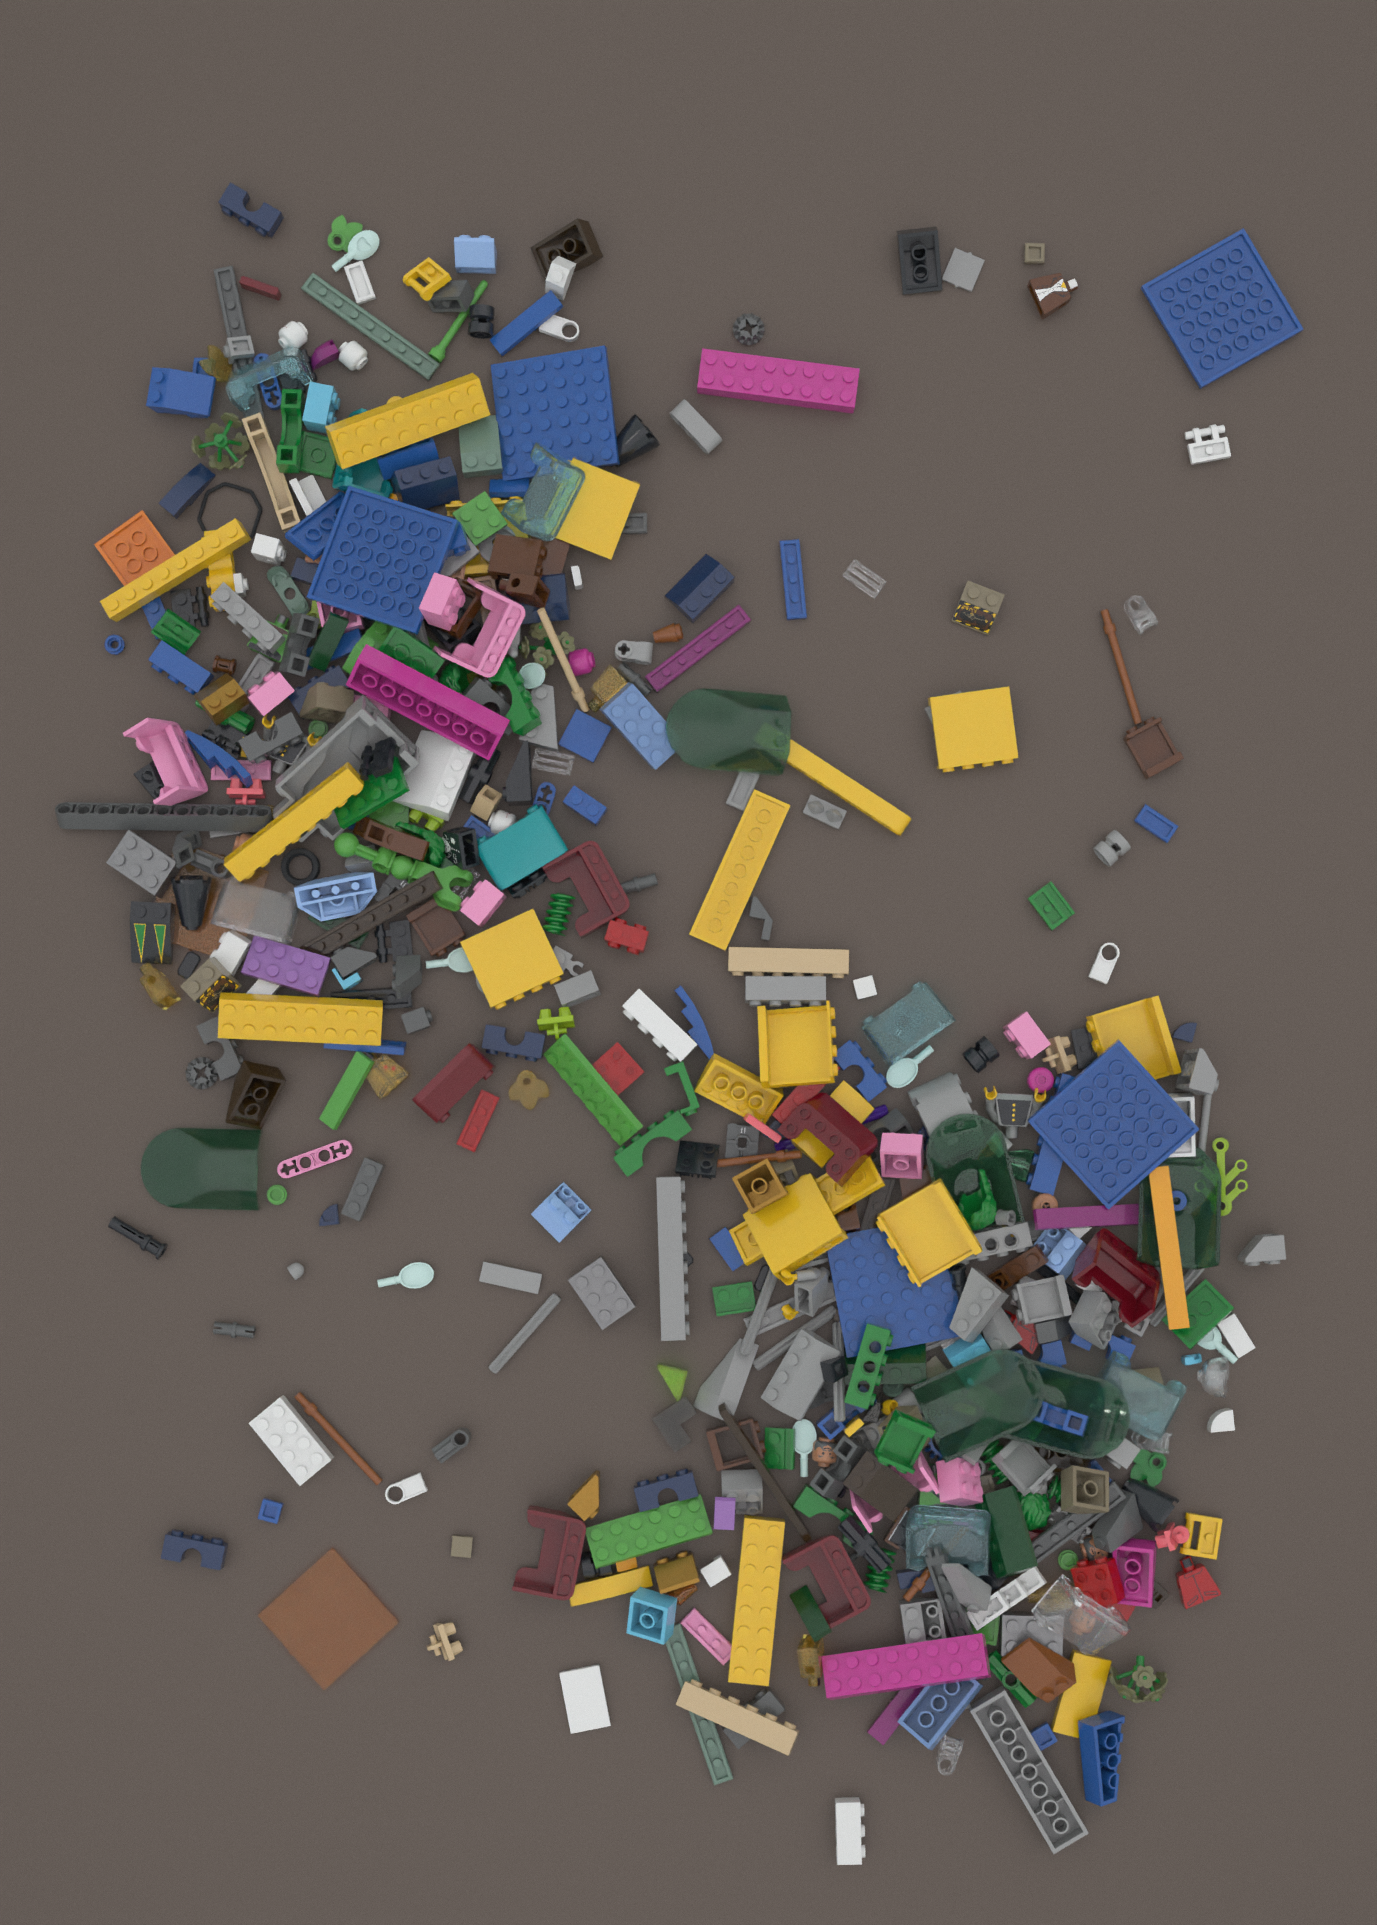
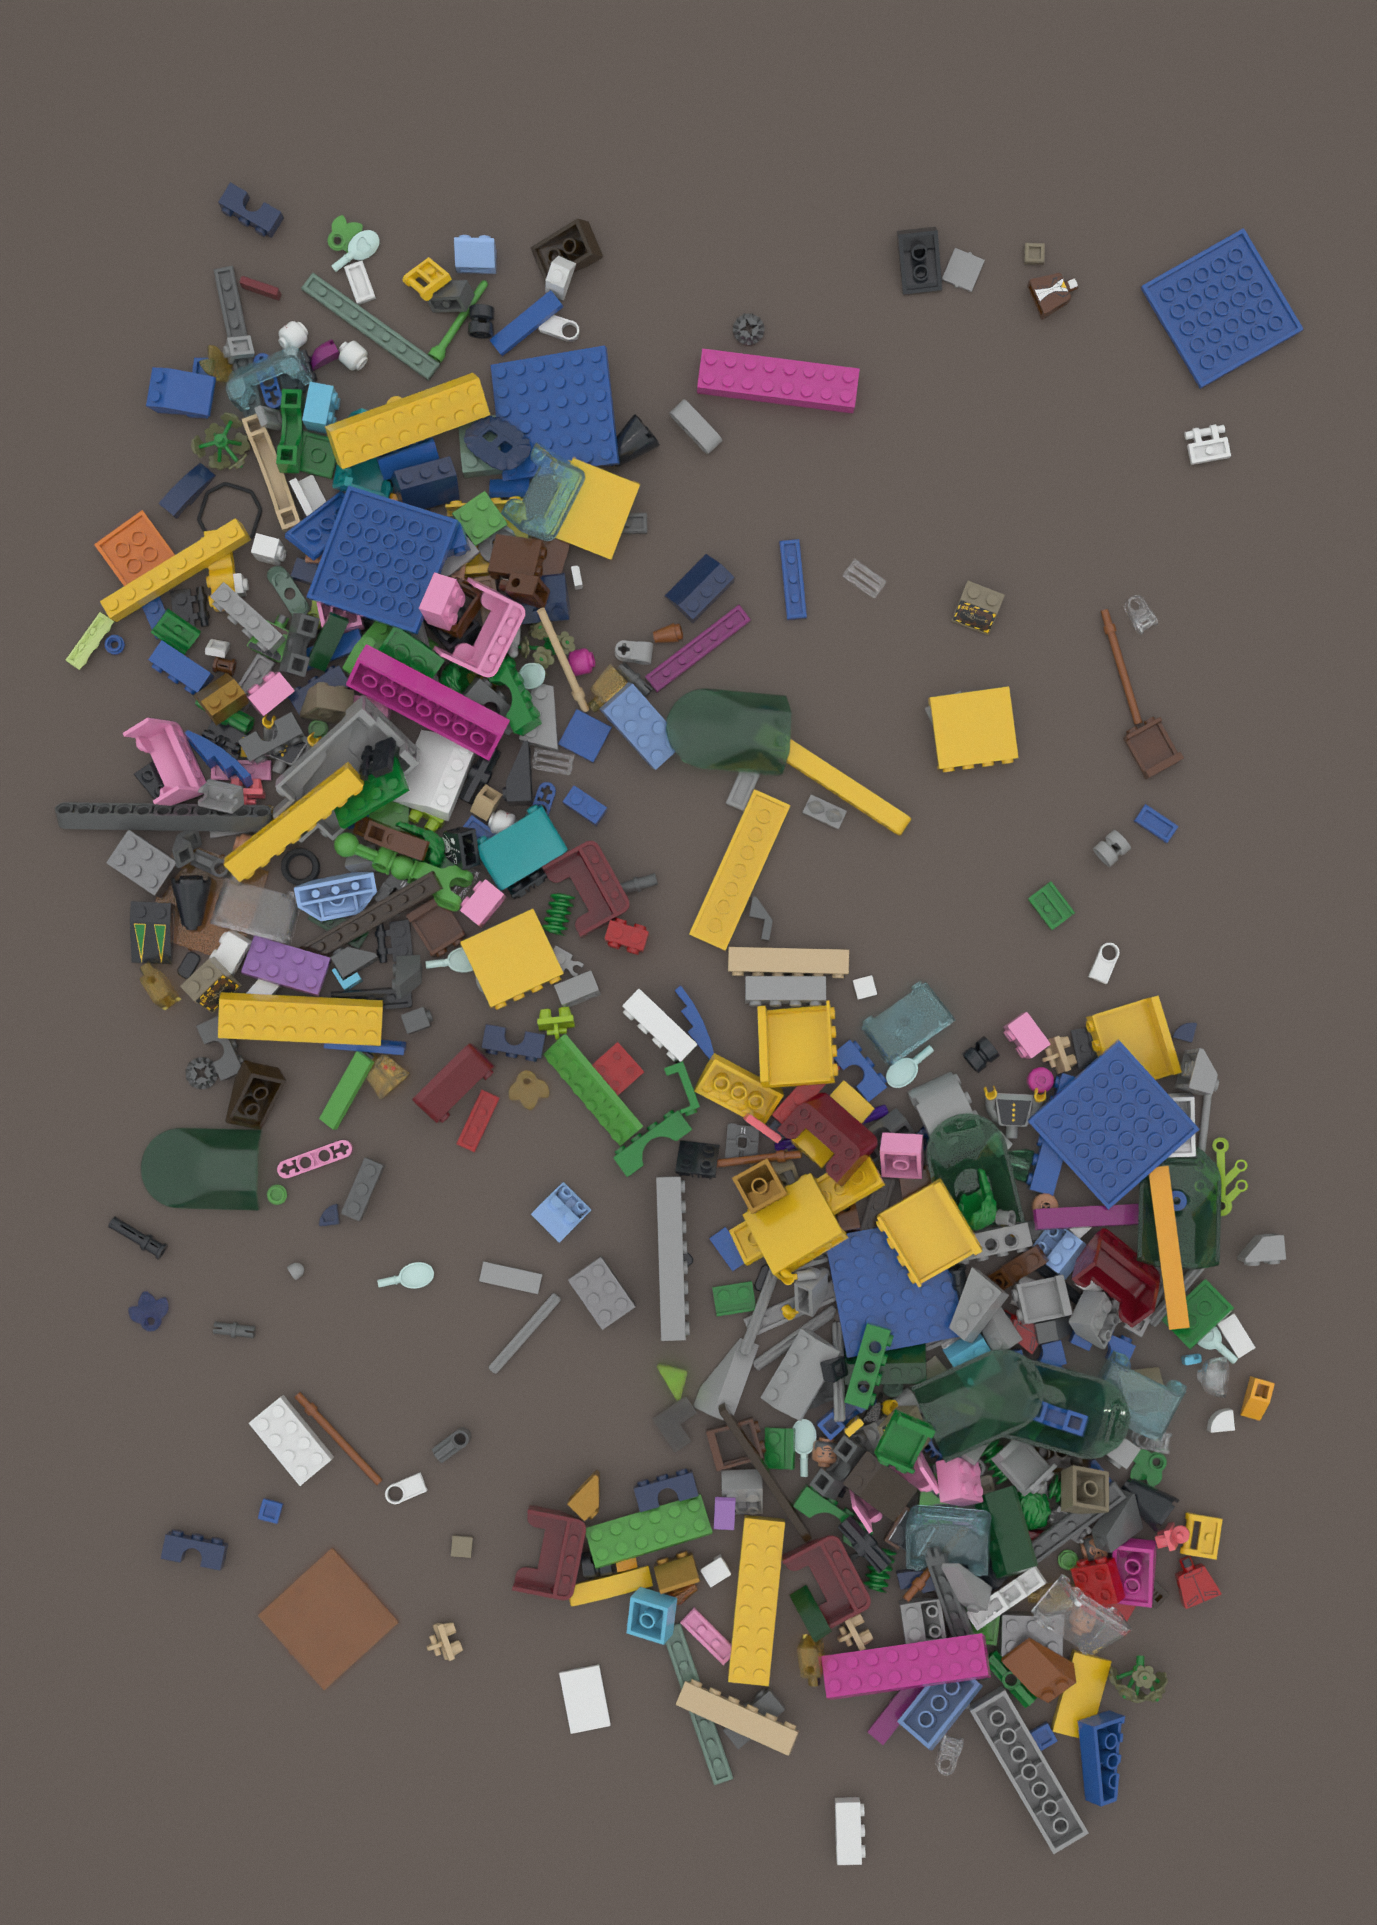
(89, 641): none -> yellowish green plate
(148, 1308): none -> clear blue plate
(217, 648): none -> white tile
(221, 796): none -> light grey hinge
(269, 417): none -> light grey tile
(489, 451): none -> dark blue piece
(860, 1638): none -> tan hips
(1257, 1398): none -> light orange slope

